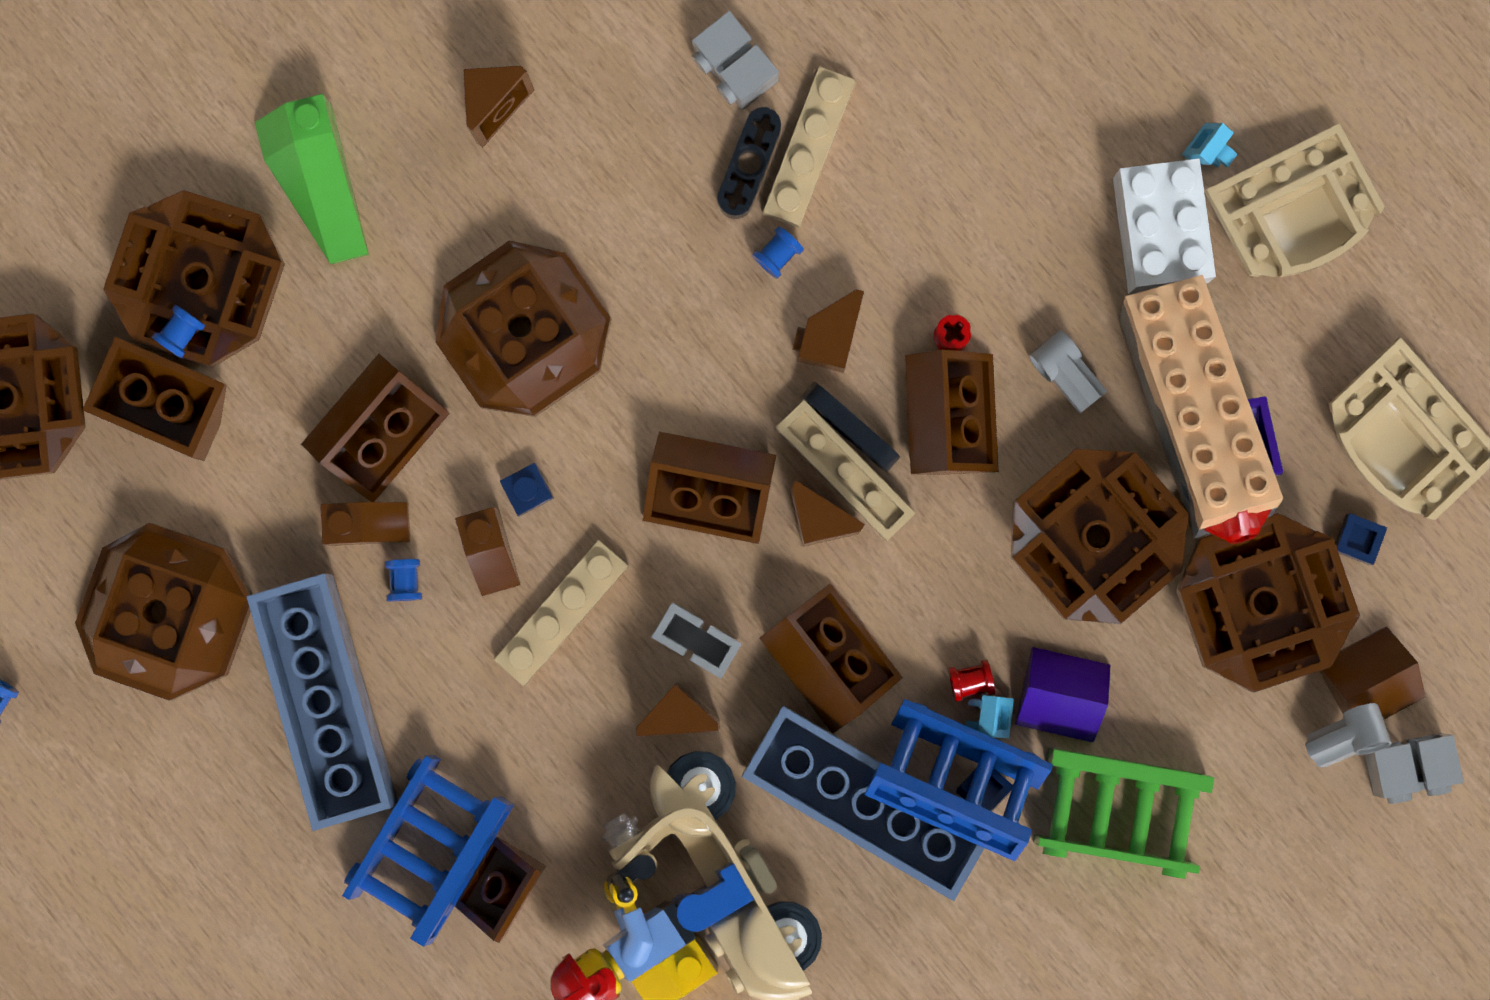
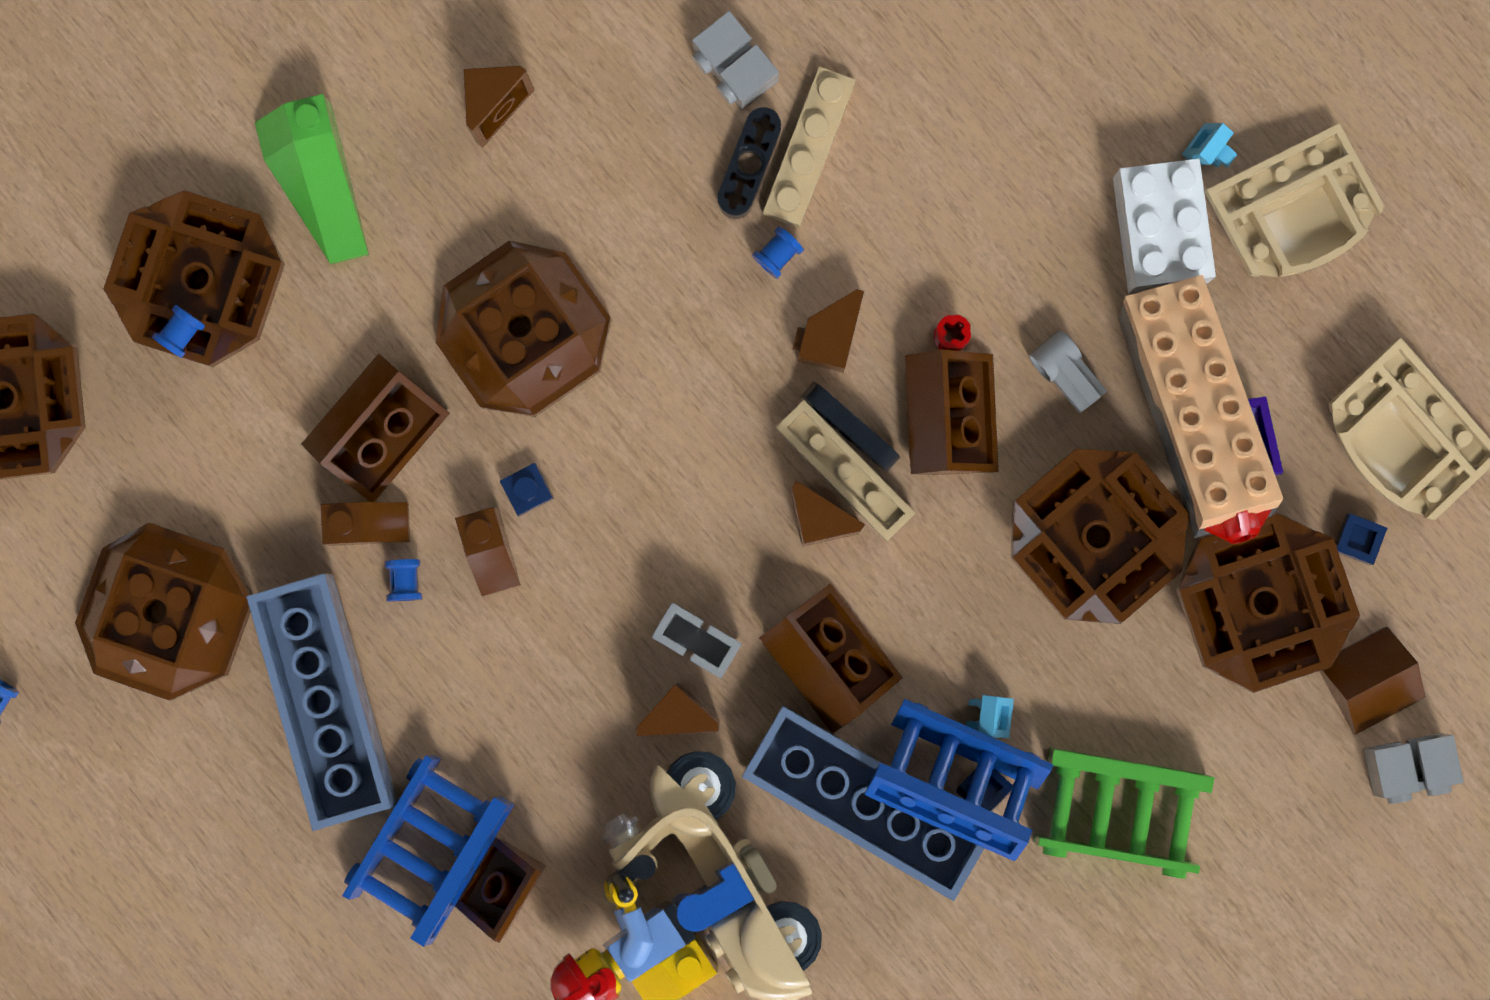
(157, 399): reddish brown slope -> none
(561, 613): tan plate -> none
(708, 487): reddish brown slope -> none
(971, 680): red bush -> none
(1064, 695): dark purple slope -> none
(1358, 733): light grey piece -> none

